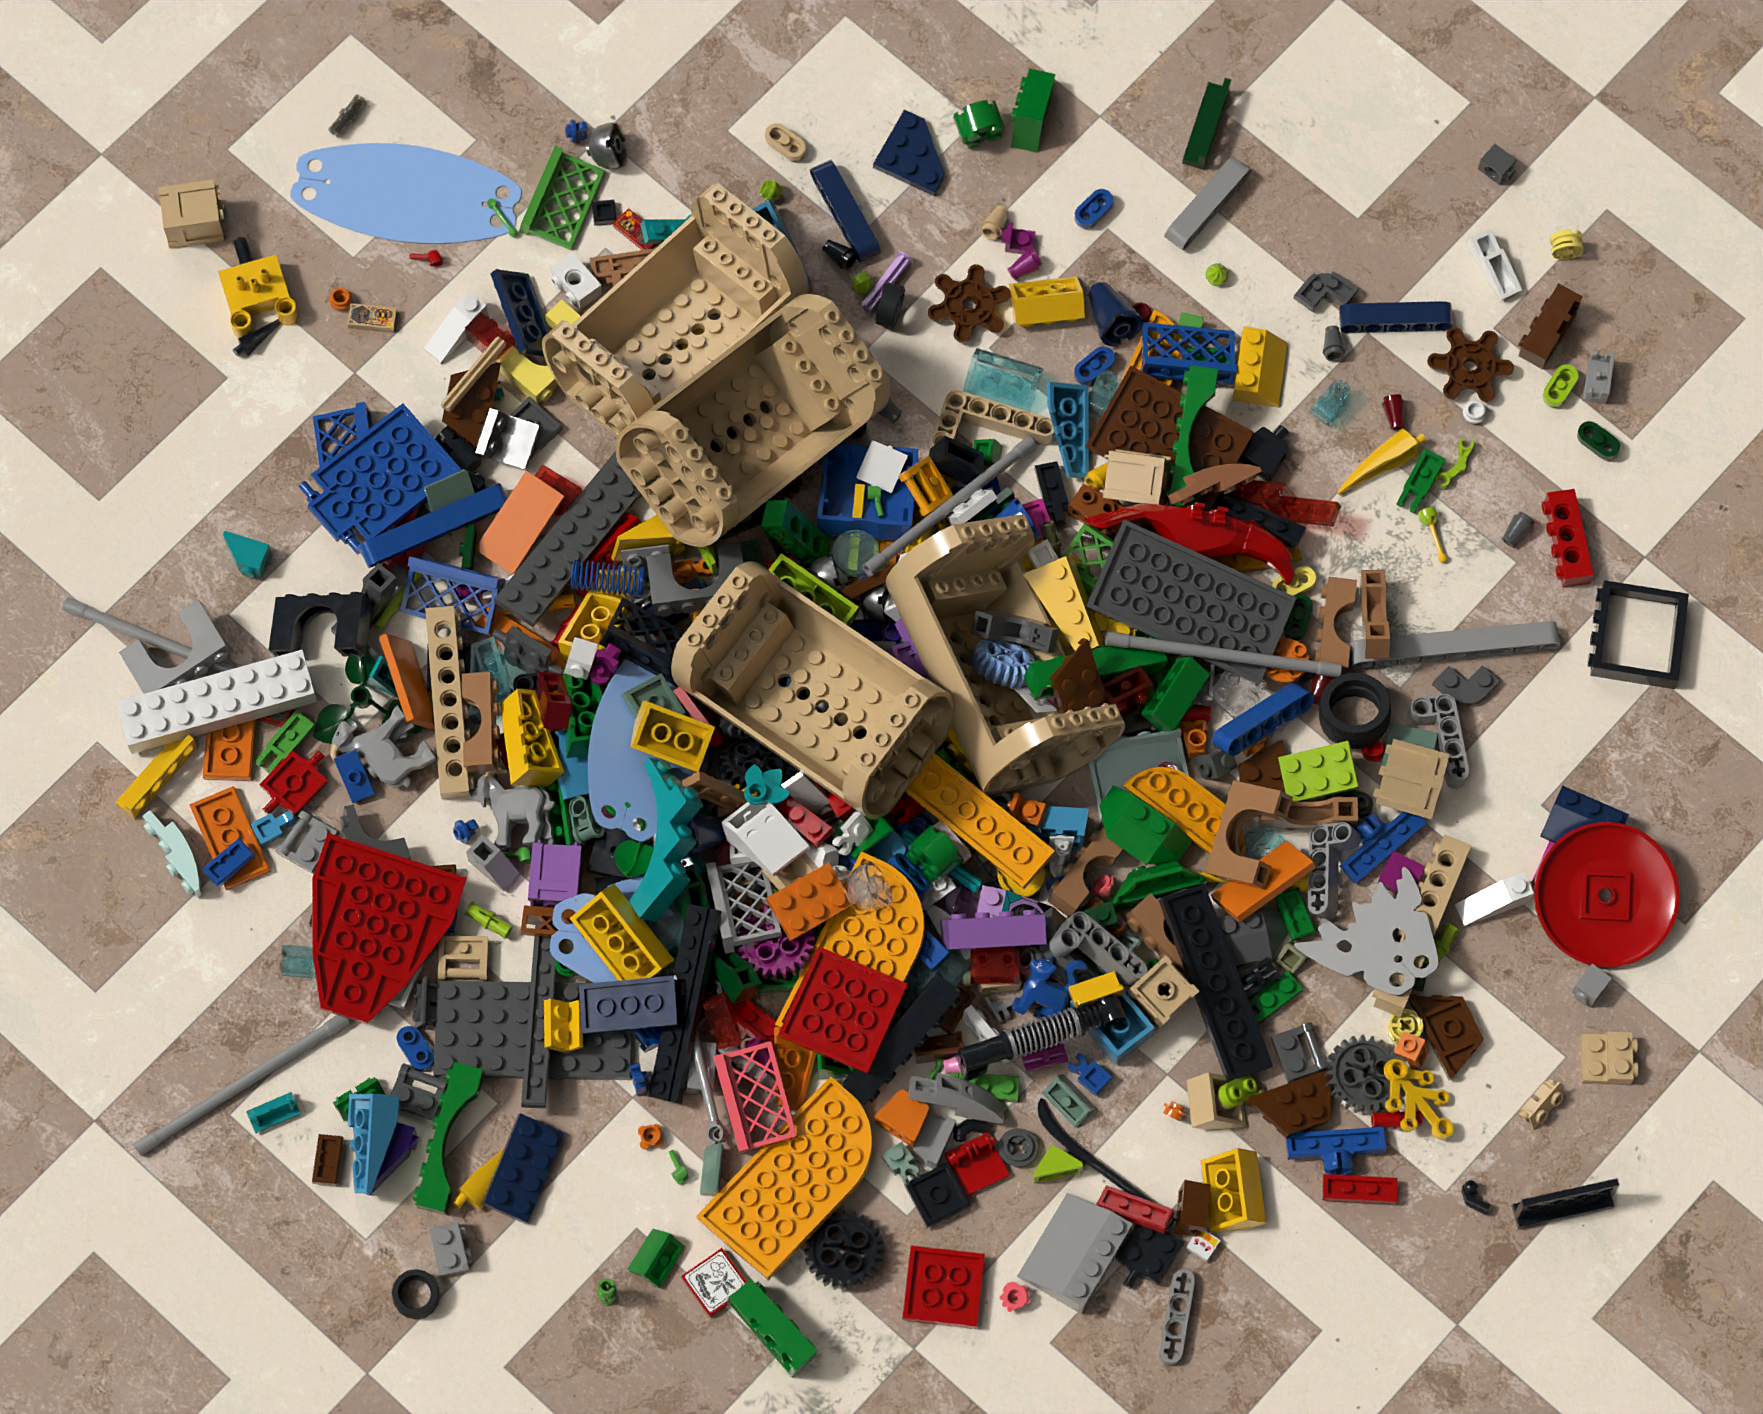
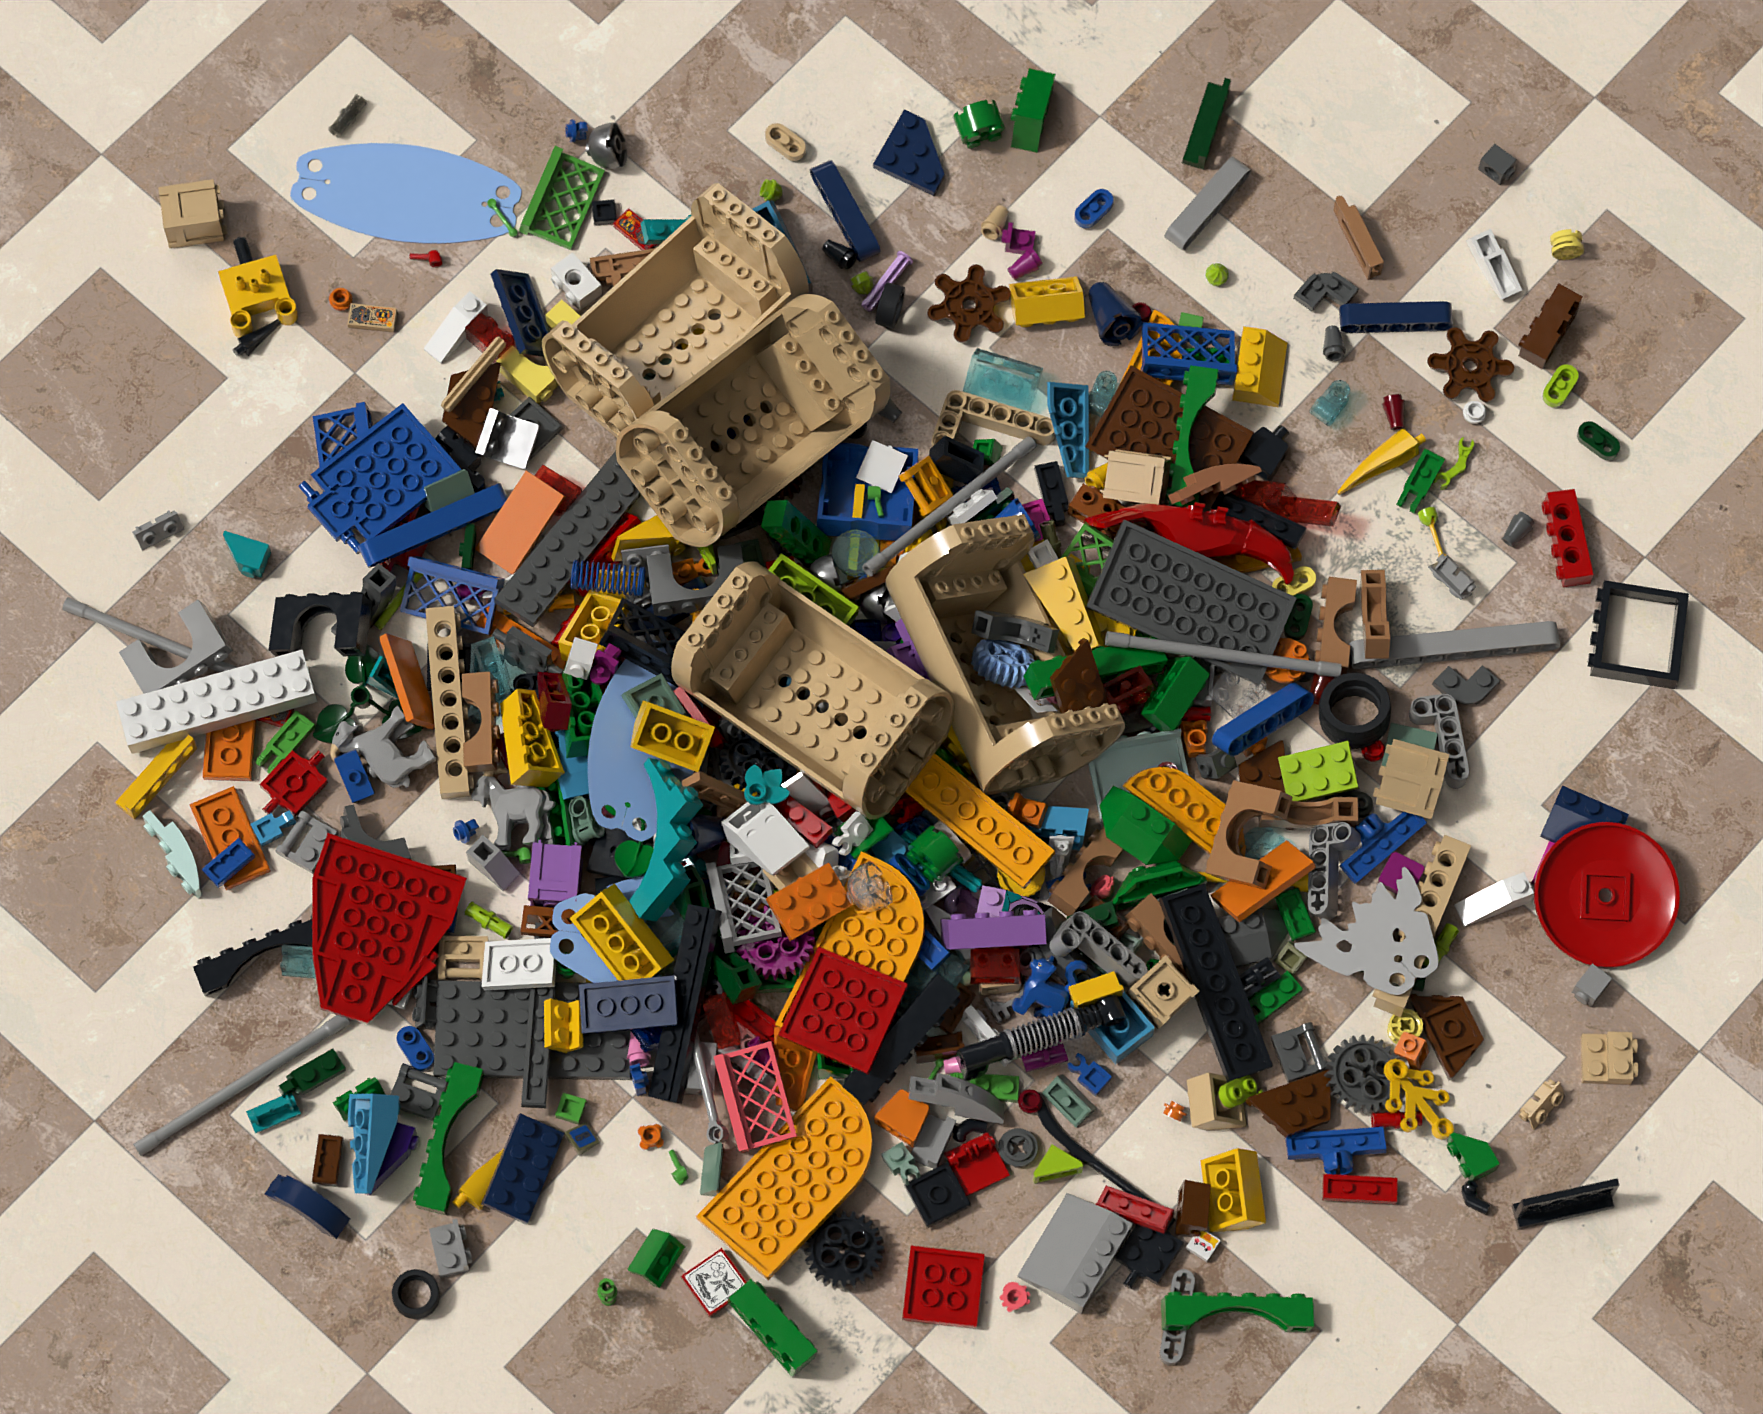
(165, 526): none -> light grey hinge
(219, 972): none -> black arch
(308, 1204): none -> dark blue arch
(312, 1074): none -> dark green hinge
(423, 970): none -> red piece
(518, 964): none -> white plate
(570, 1108): none -> bright green plate
(581, 1138): none -> slope
(636, 1054): none -> bright pink cone
(1030, 1101): none -> dark red plate
(1092, 366): blue plate -> none
(1288, 1313): none -> green arch
(1358, 238): none -> medium nougat hinge
(1444, 571): none -> light grey hinge
(1474, 1156): none -> green slope
(1598, 377): light grey hinge -> none

